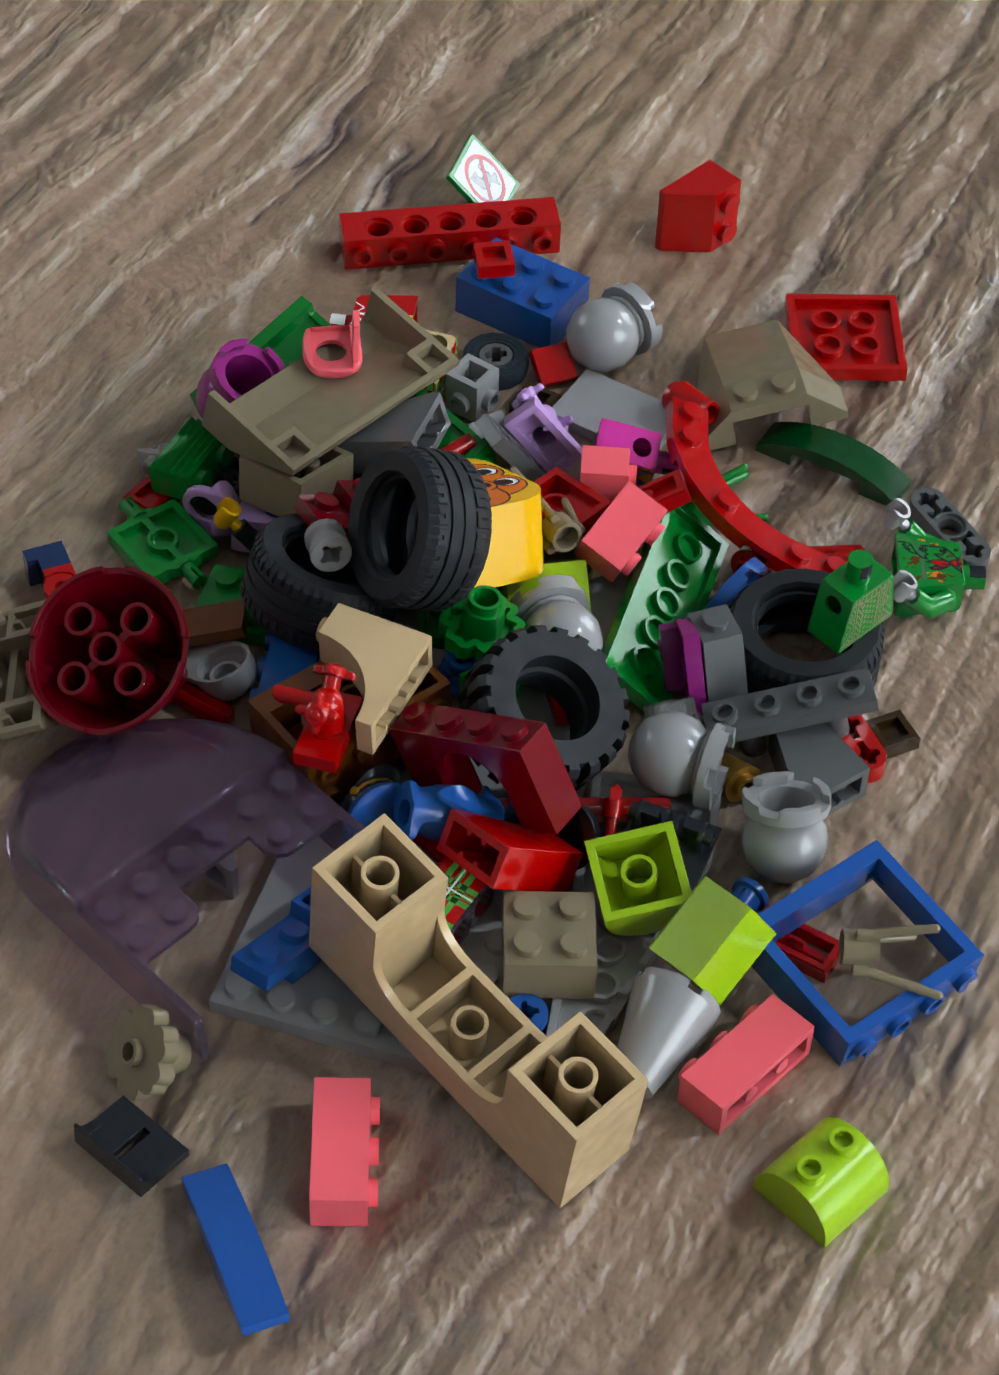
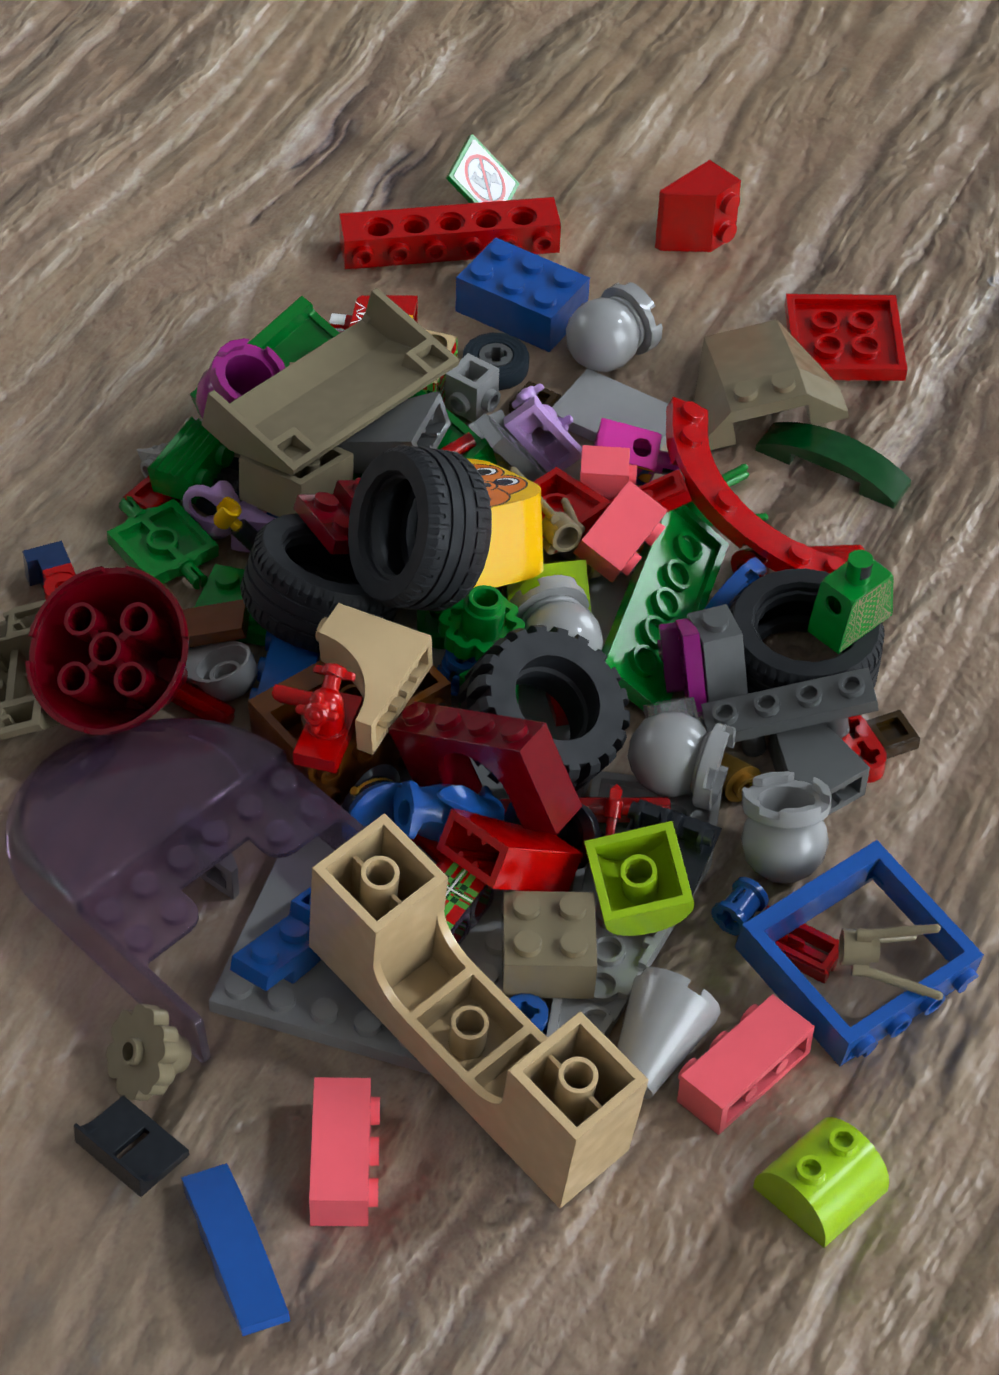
(331, 534): light grey wheel -> none
(343, 335): coral piece -> none
(494, 259): red plate -> none
(553, 364): red tile -> none
(687, 392): red cone -> none
(712, 939): lime slope -> none
(926, 568): green torso -> none
(948, 516): dark grey beam -> none

